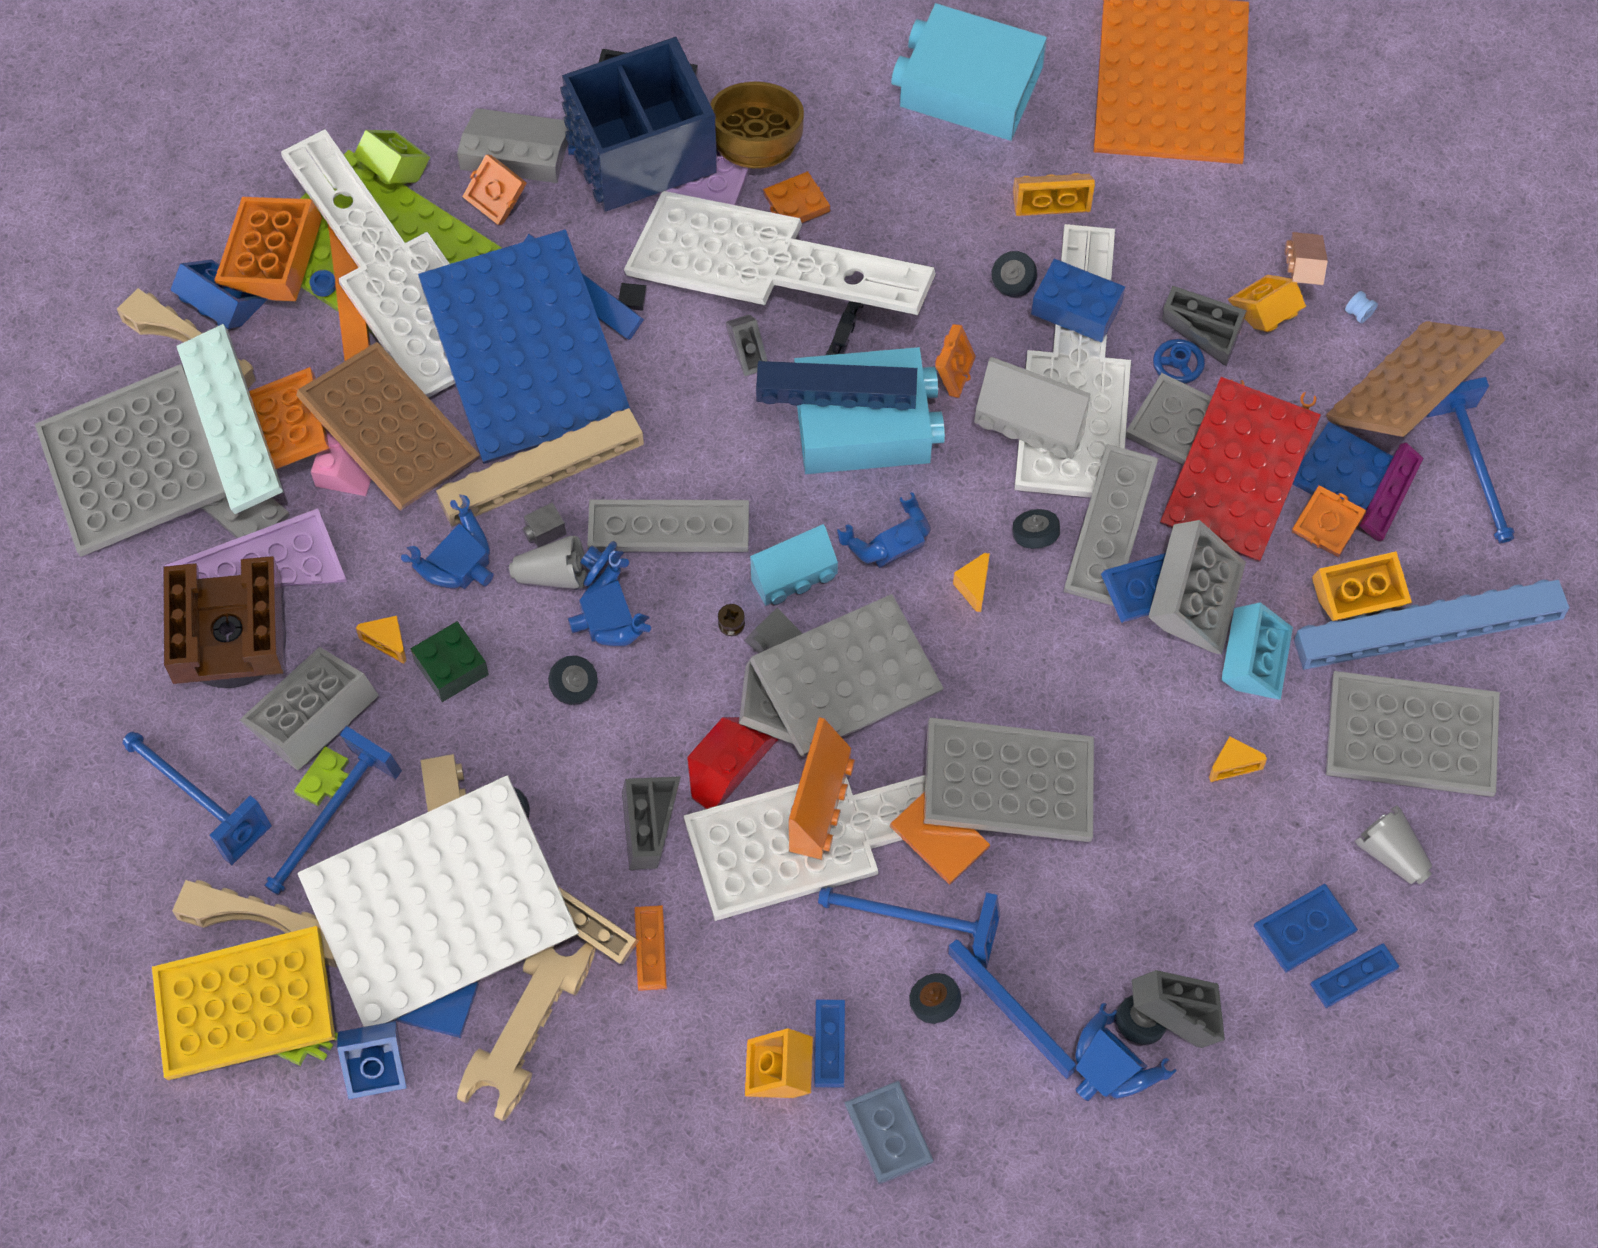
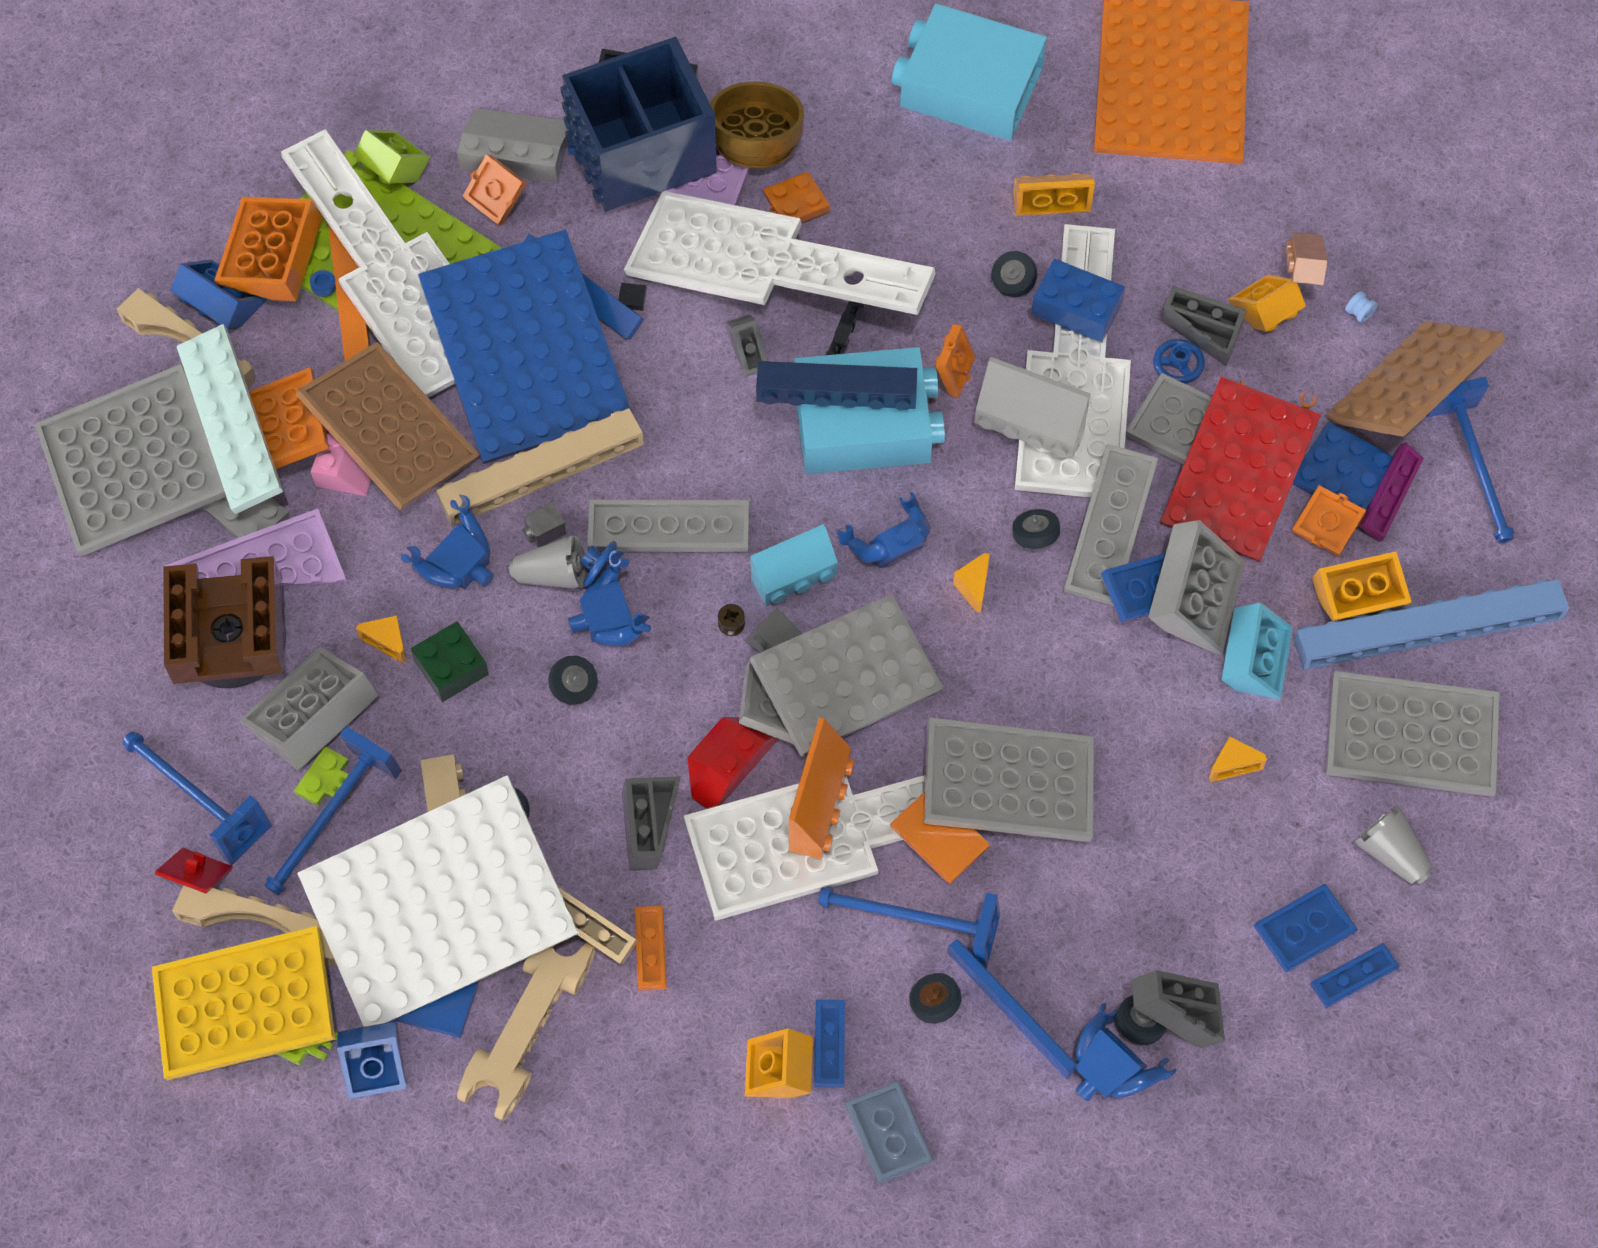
(194, 870): none -> red piece

